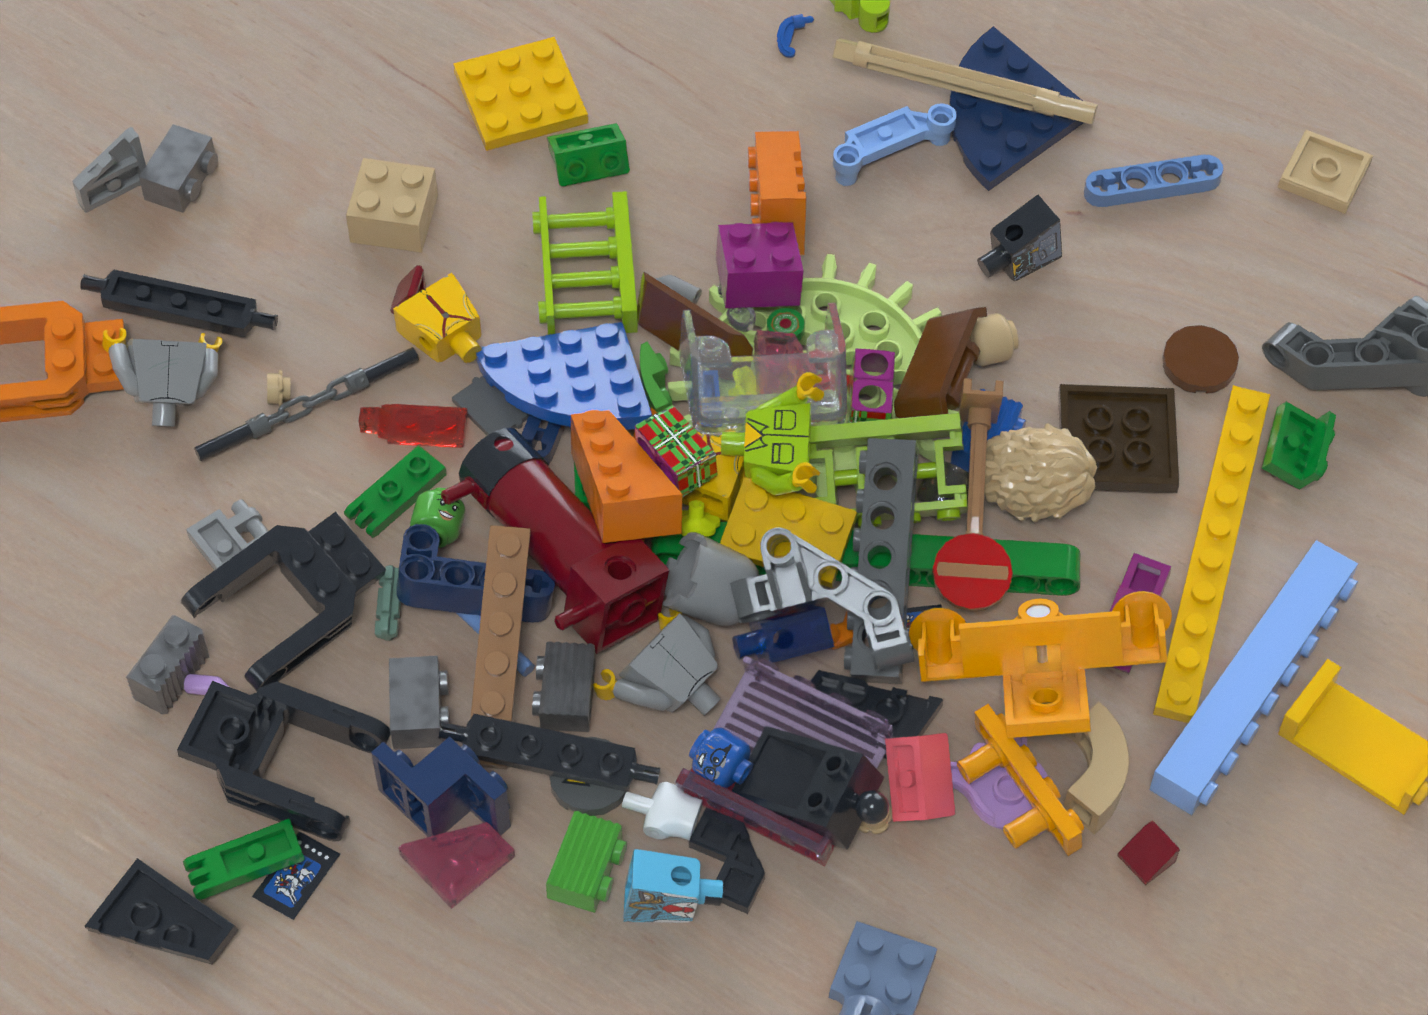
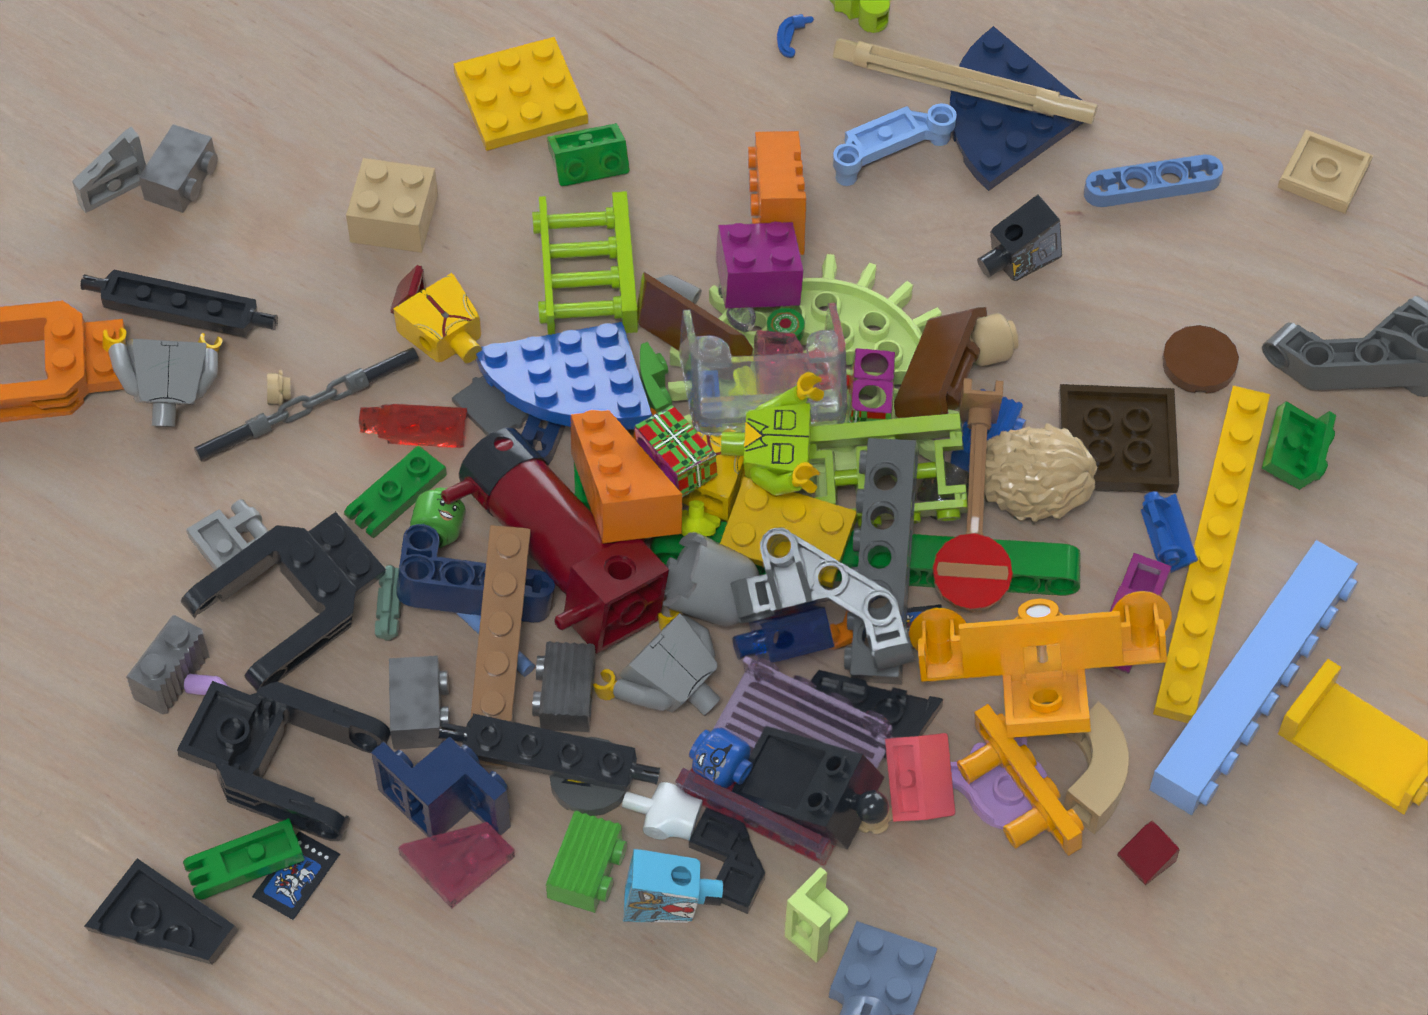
(813, 916): none -> yellowish green panel
(1168, 531): none -> blue hinge

